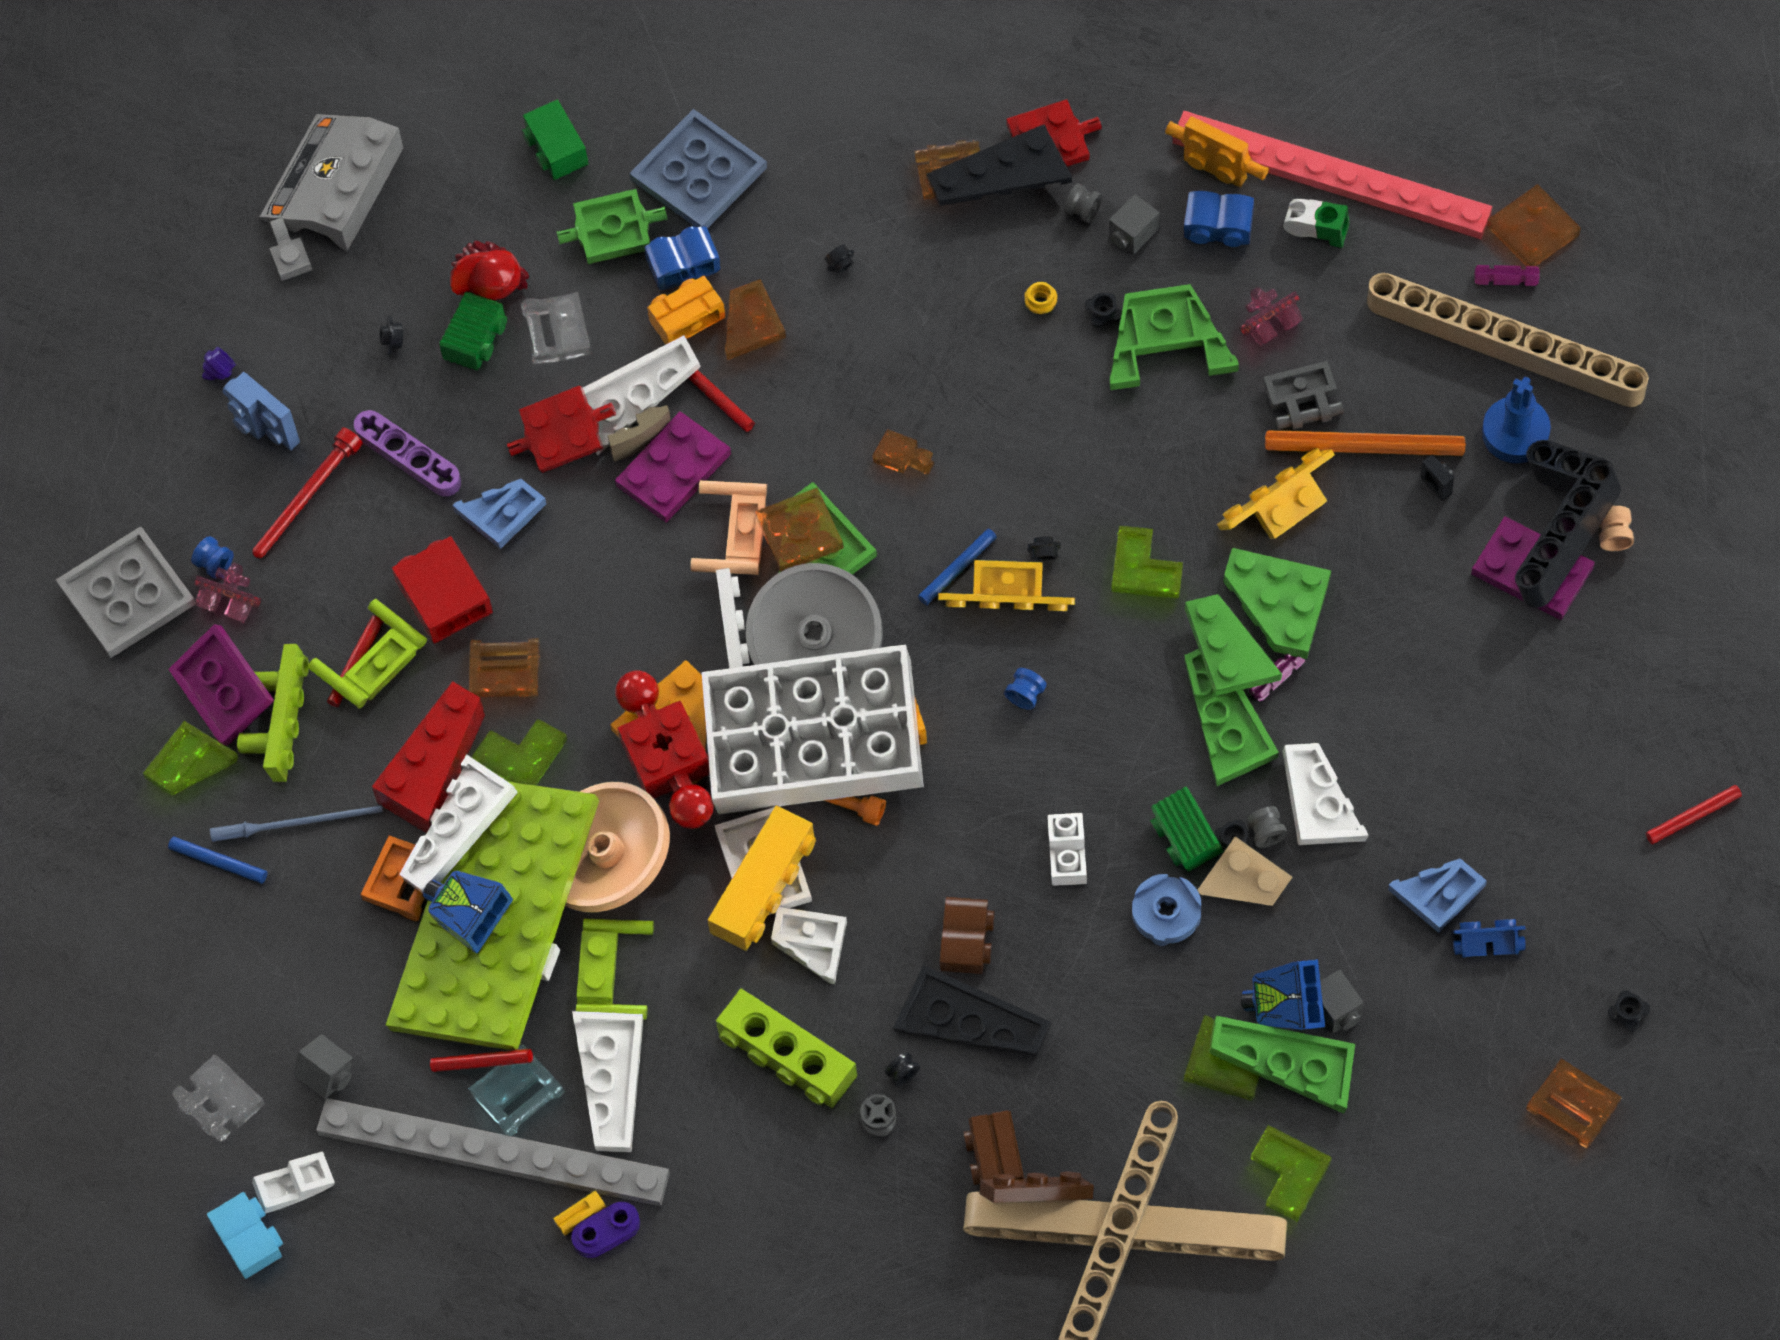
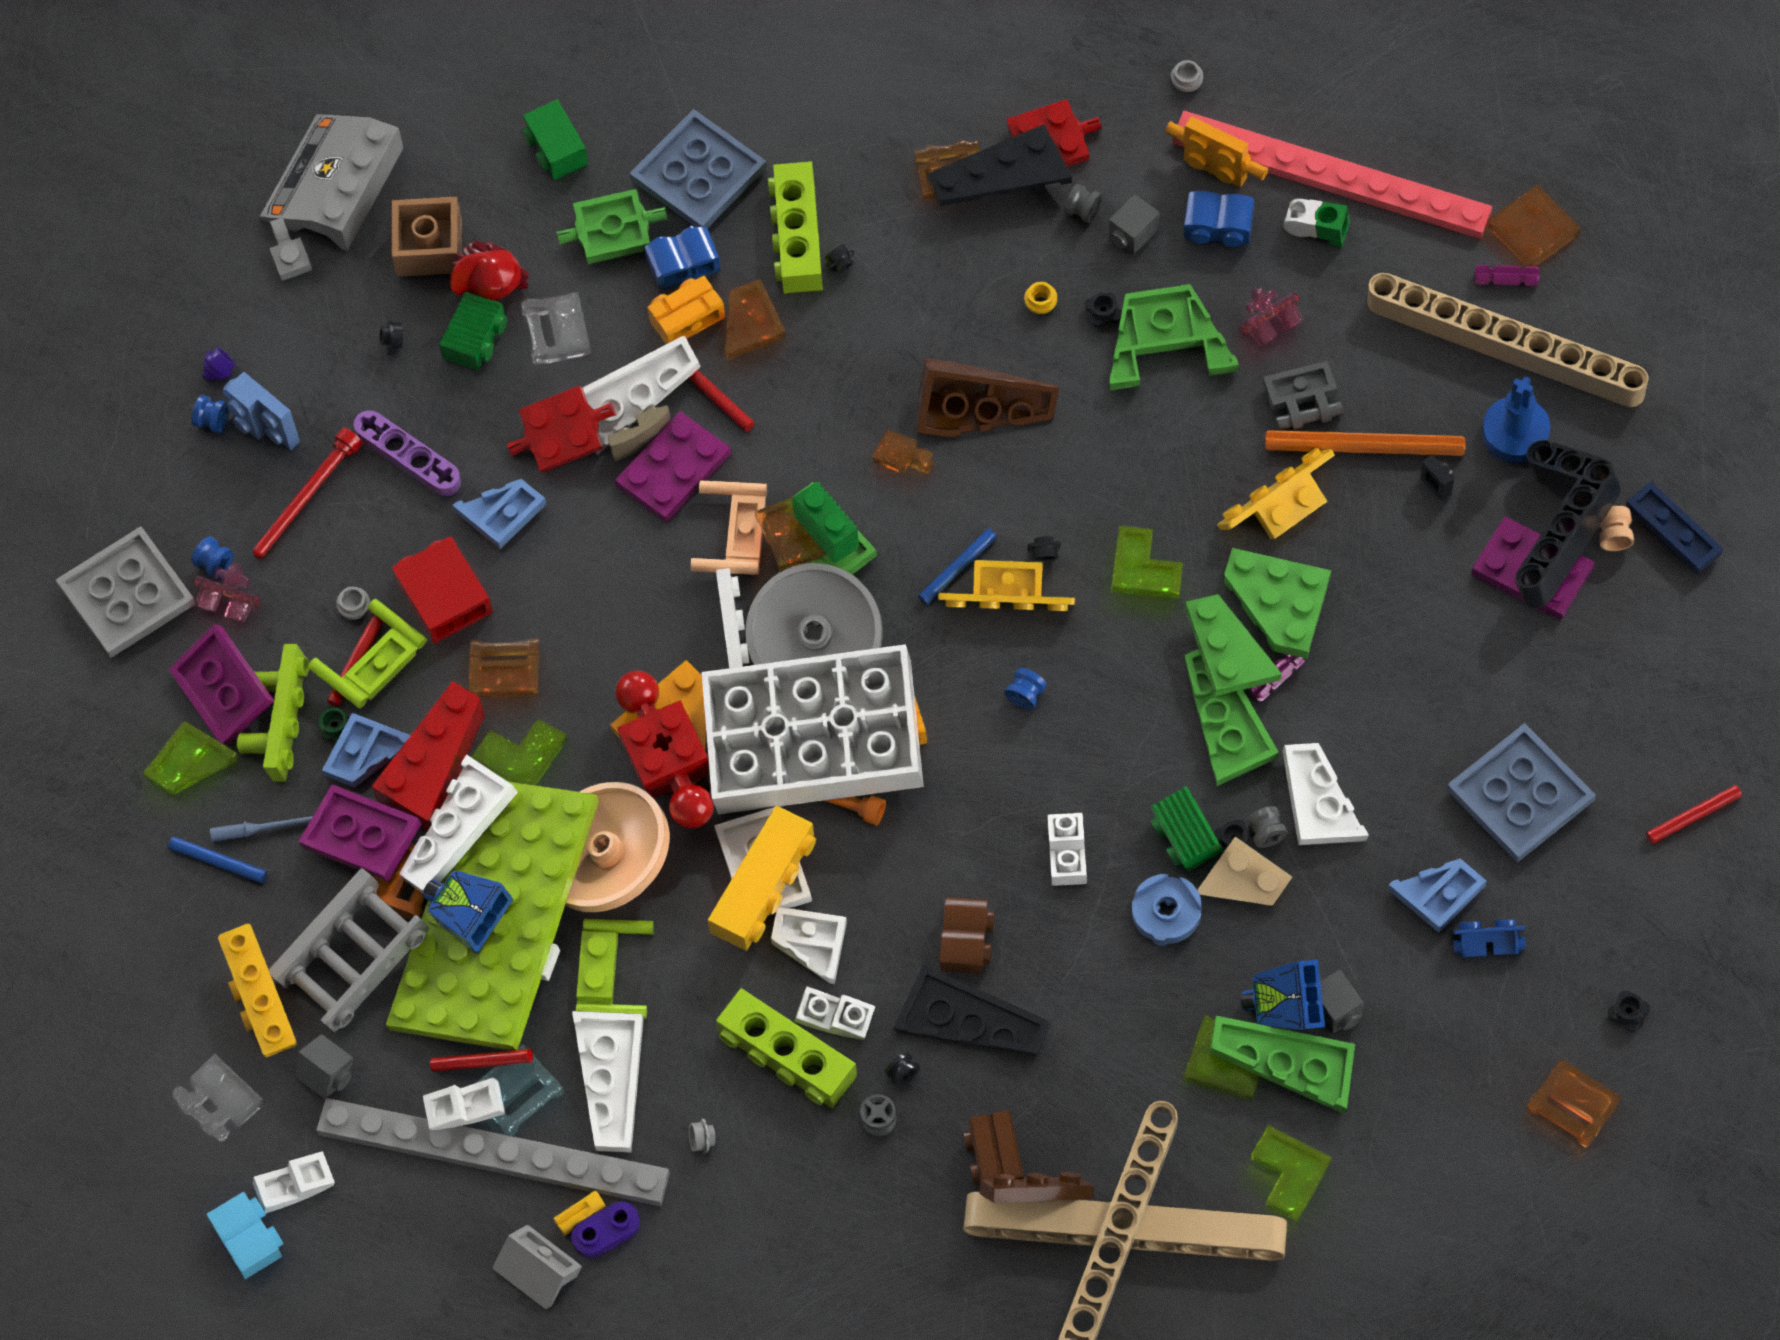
(210, 414): none -> blue wheel
(256, 990): none -> yellow bracket
(331, 716): none -> dark green plate
(339, 918): none -> light grey fence
(353, 603): none -> light grey plate
(359, 832): none -> magenta plate
(362, 750): none -> medium blue wing
(425, 235): none -> medium nougat brick
(463, 1106): none -> white slope
(535, 1265): none -> light grey panel
(701, 1136): none -> light grey plate
(803, 272): none -> lime brick
(825, 522): none -> green brick
(834, 1015): none -> white slope
(970, 398): none -> reddish brown wedge
(1187, 76): none -> light grey plate
(1521, 792): none -> sand blue plate
(1674, 527): none -> dark blue plate

